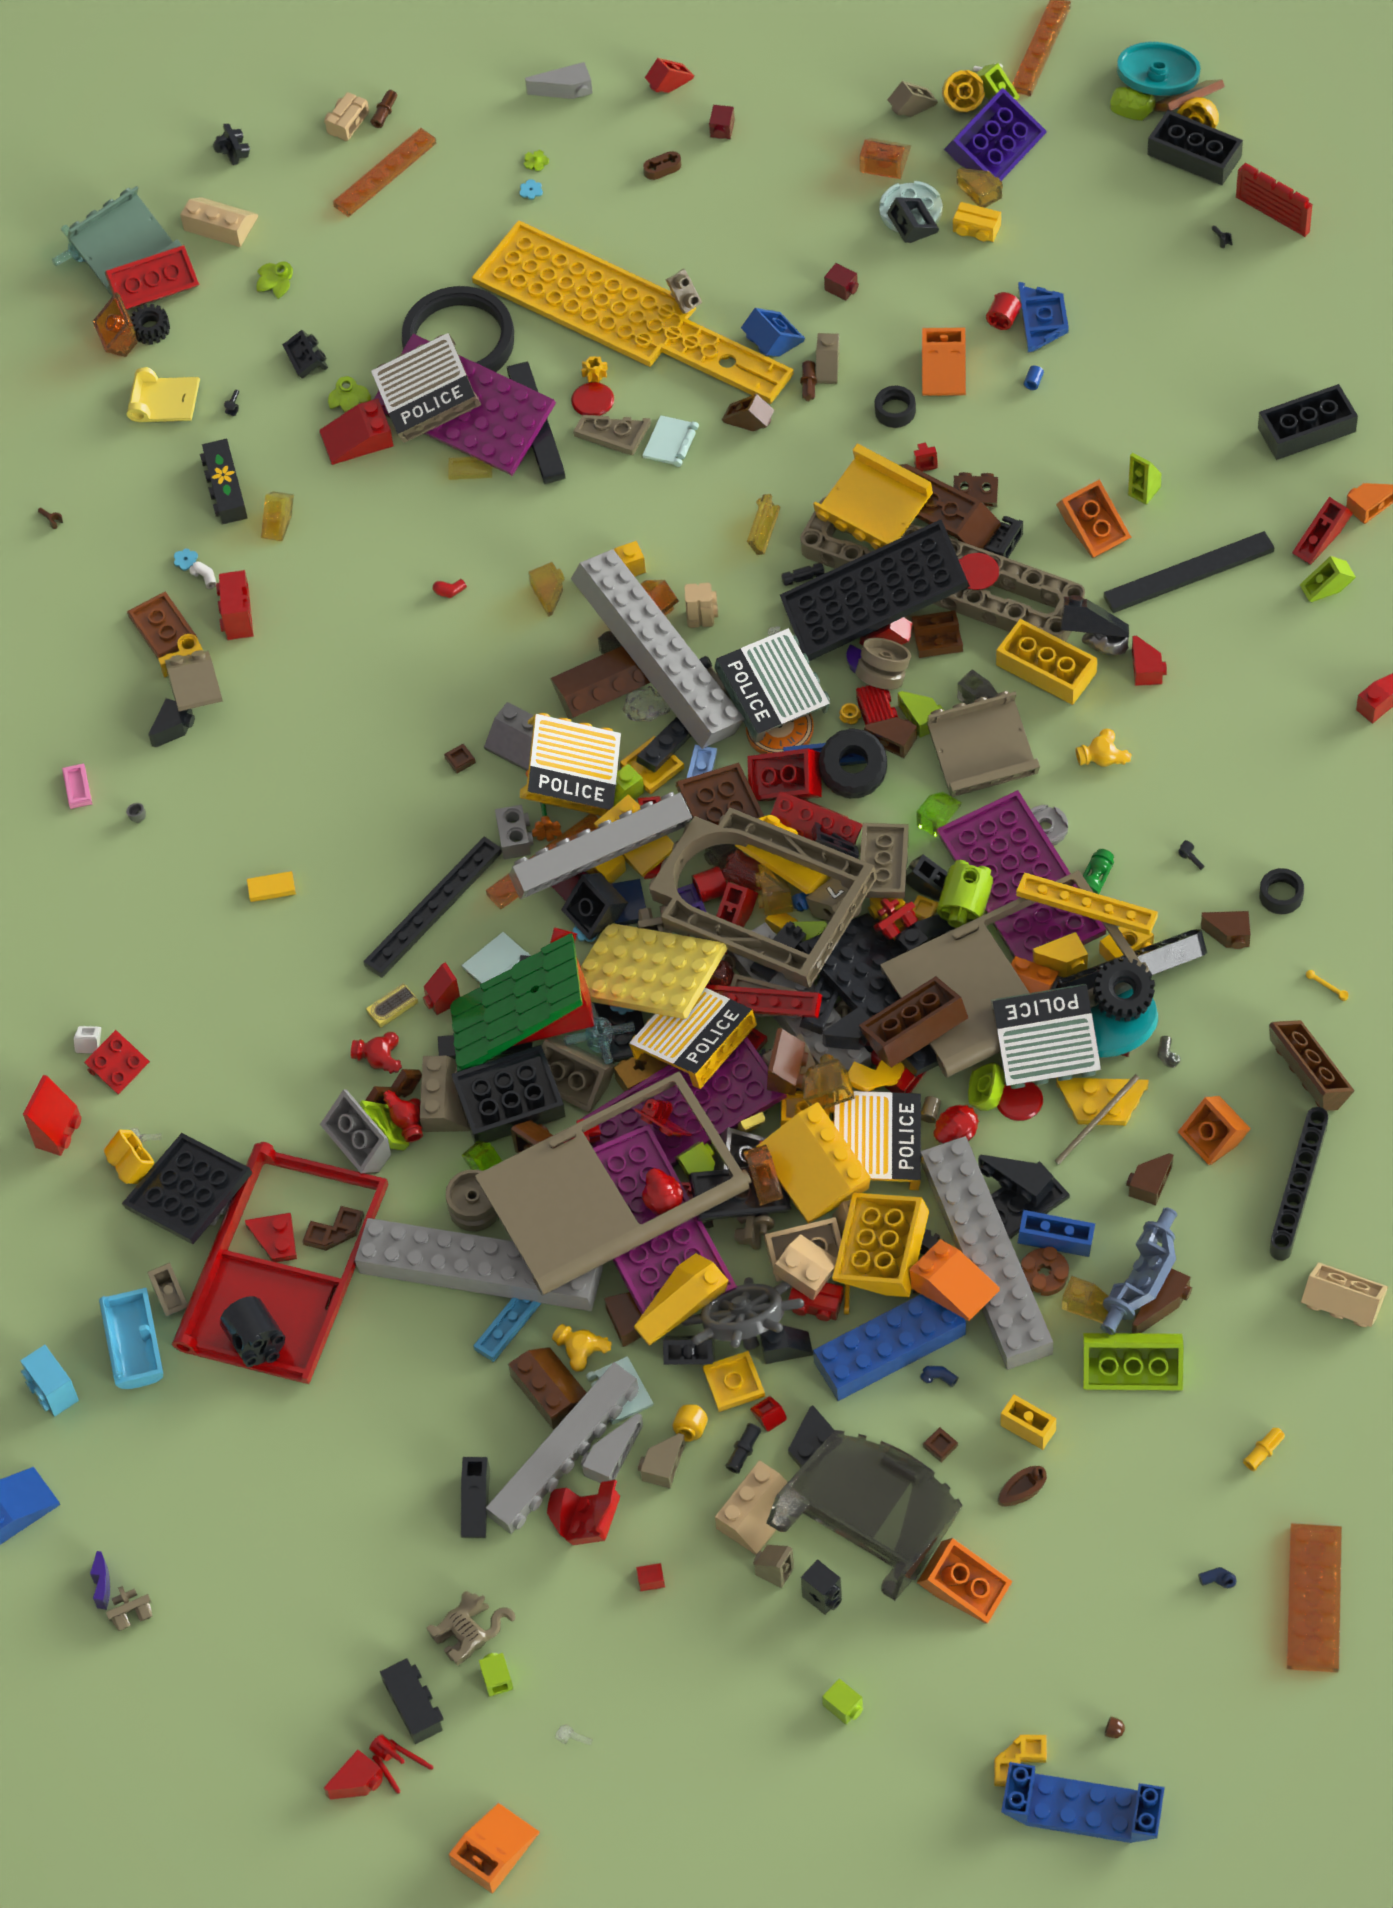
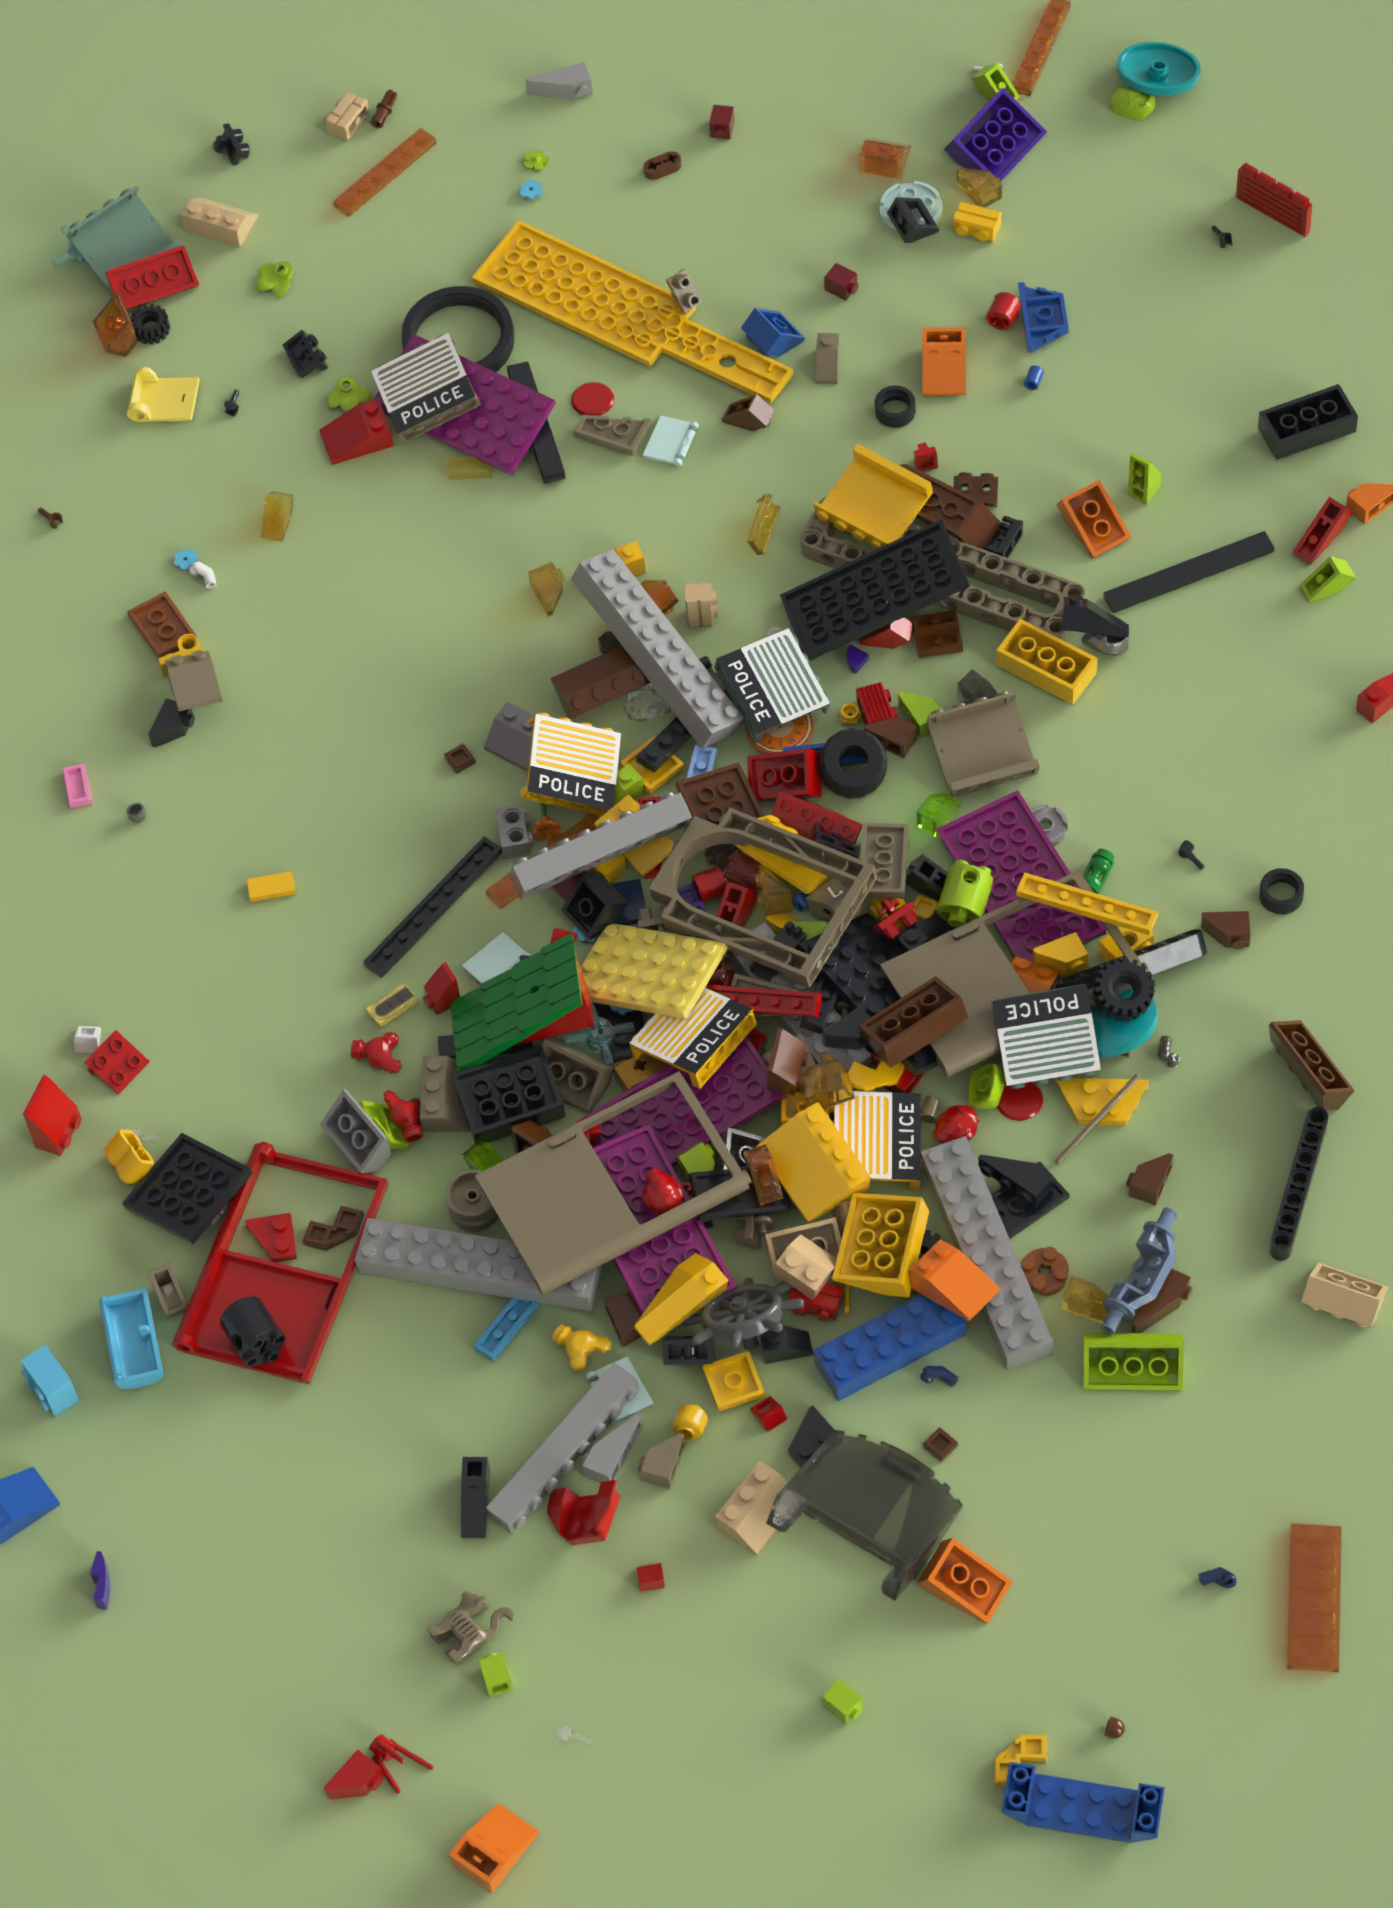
(118, 1614): dark tan hips -> none
(224, 481): black brick -> none
(234, 605): red wedge -> none
(402, 1086): reddish brown tile -> none
(412, 1700): black brick -> none
(449, 590): red arm -> none
(546, 1384): reddish brown slope -> none
(594, 369): yellow gear -> none
(658, 1112): red hinge -> none
(667, 75): red slope -> none
(743, 1448): black pin -> none
(751, 1123): light yellow tile -> none
(774, 1564): dark tan slope -> none
(802, 574): black axle -> none
(808, 380): reddish brown axle -> none
(821, 1587): black brick -> none
(883, 663): dark tan wheel -> none
(911, 99): dark tan slope -> none
(963, 91): yellow cylinder -> none
(980, 570): red piece -> none
(1022, 1486): reddish brown arm -> none
(1028, 1422): yellow brick -> none
(1057, 1232): blue brick -> none
(1102, 751): yellow animal -> none
(1147, 663): red slope -> none
(1195, 147): black brick -> none
(1199, 90): dark orange tile -> none
(1200, 110): yellow cylinder -> none
(1213, 1129): orange slope -> none
(1263, 1449): yellow axle -> none
(1343, 995): yellow hinge -> none

